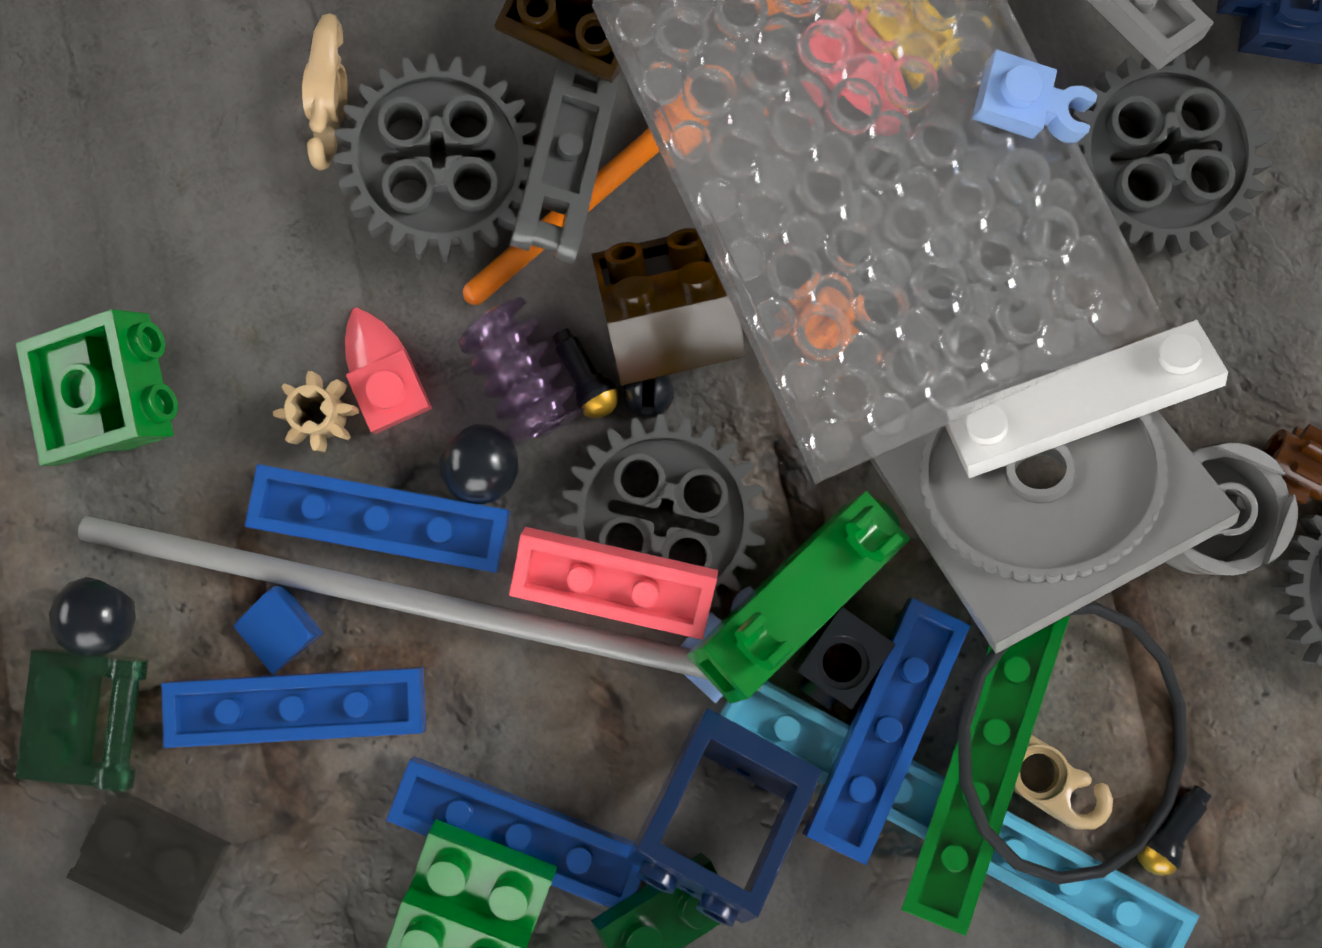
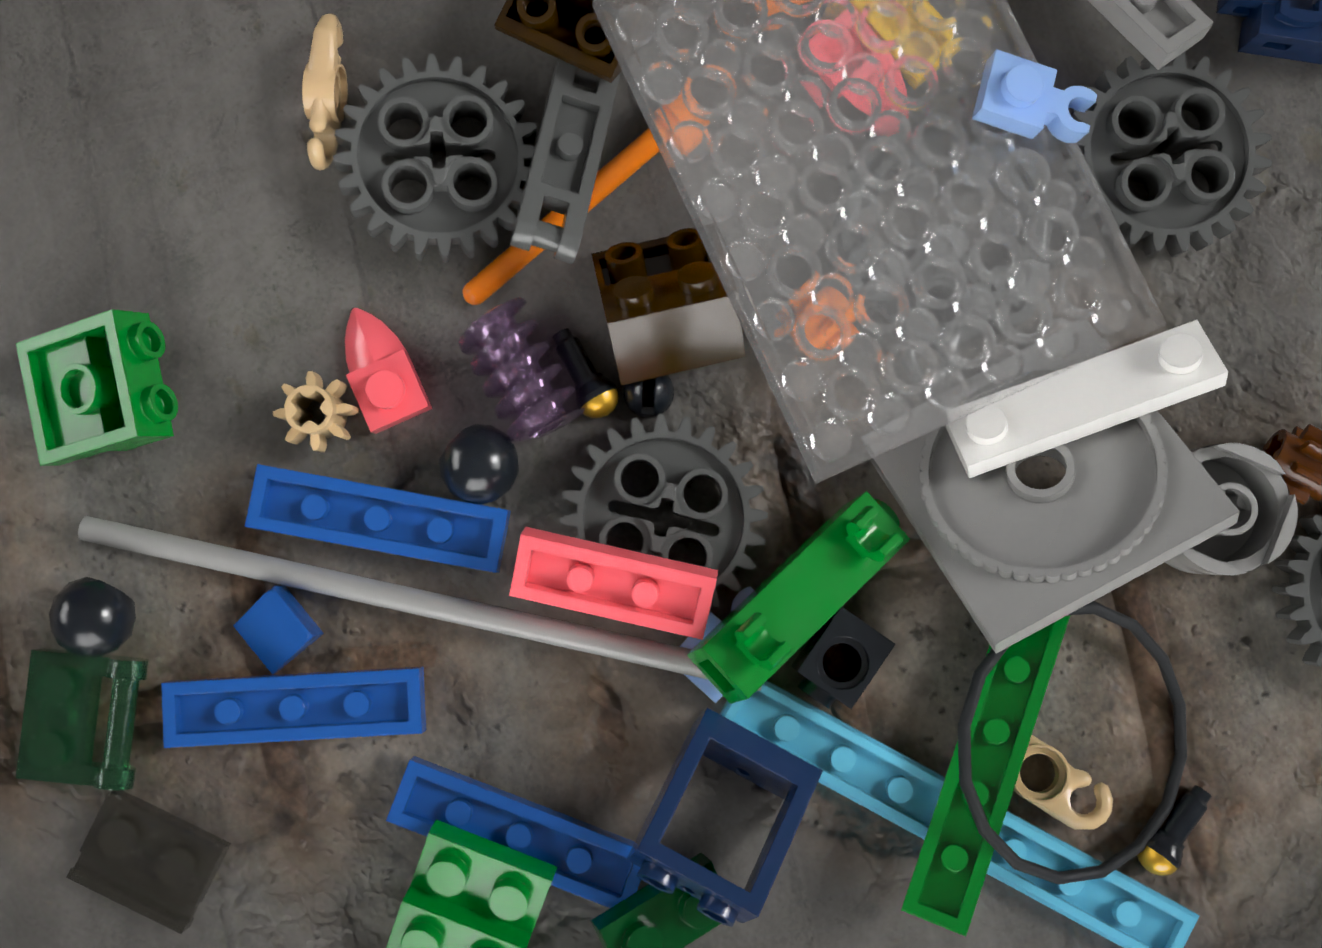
(886, 731): blue plate -> none

